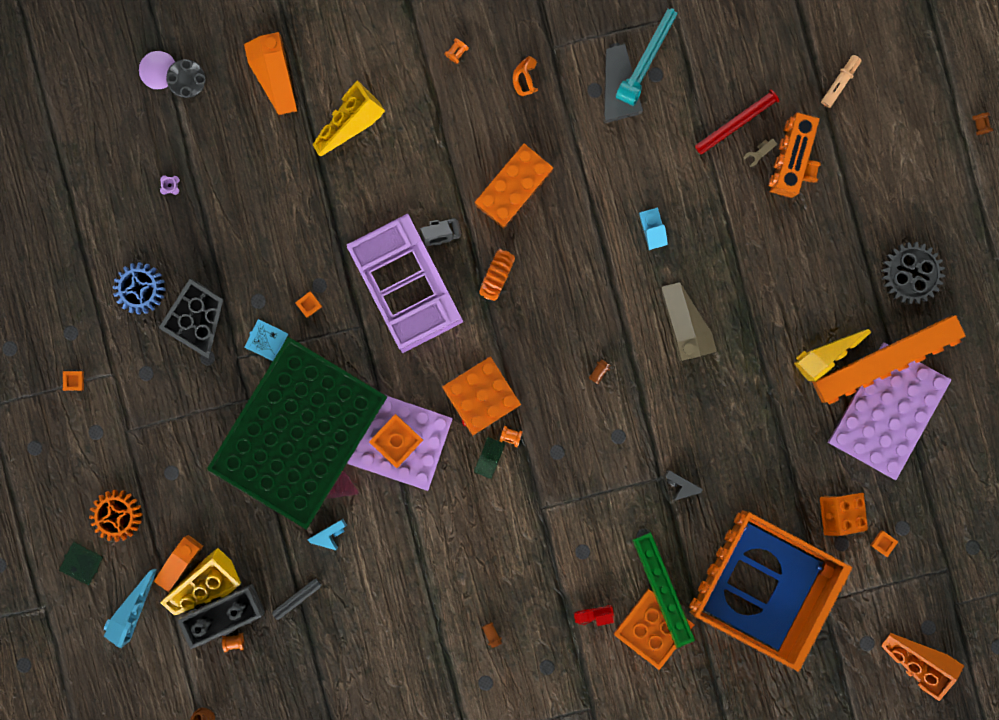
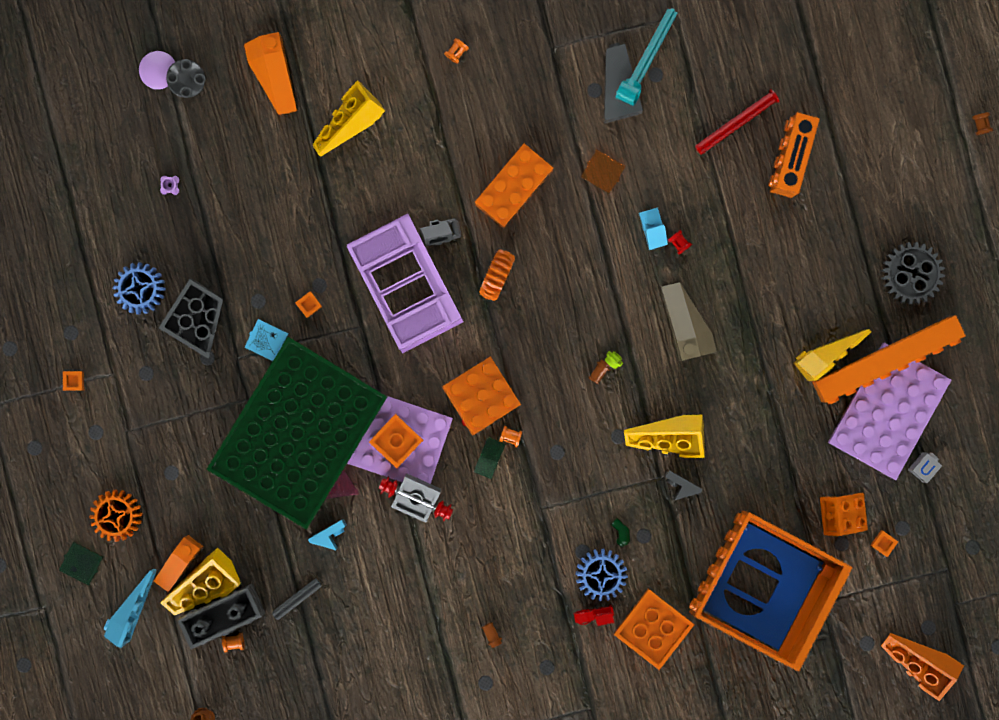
(416, 498): none -> plate
(527, 64): orange piece -> none
(603, 171): none -> clear orange piece
(610, 575): none -> medium blue gear
(614, 360): none -> lime plate
(624, 533): none -> dark green arm
(663, 590): green tile -> none
(676, 435): none -> yellow wedge
(679, 242): none -> red bush
(763, 148): dark tan plate -> none
(811, 171): orange bush -> none
(842, 79): light nougat axle -> none
(925, 467): none -> light grey brick

